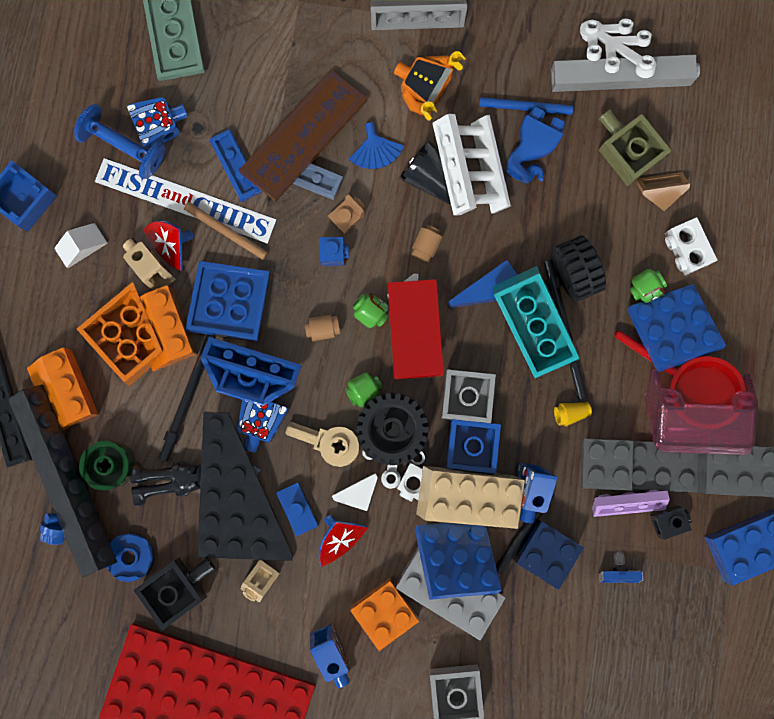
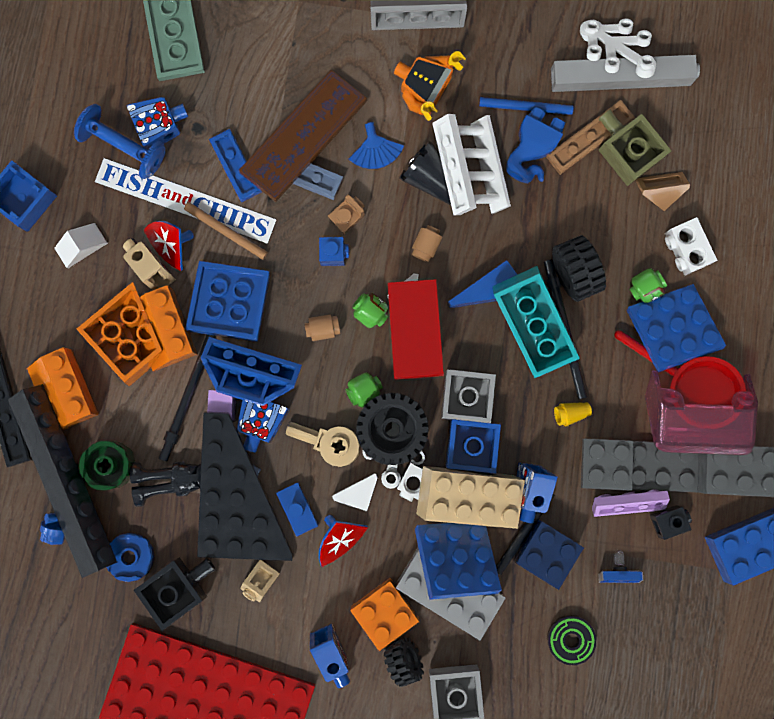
(221, 403): none -> lavender brick
(403, 662): none -> black tyre
(571, 654): none -> black tile
(586, 140): none -> medium nougat tile

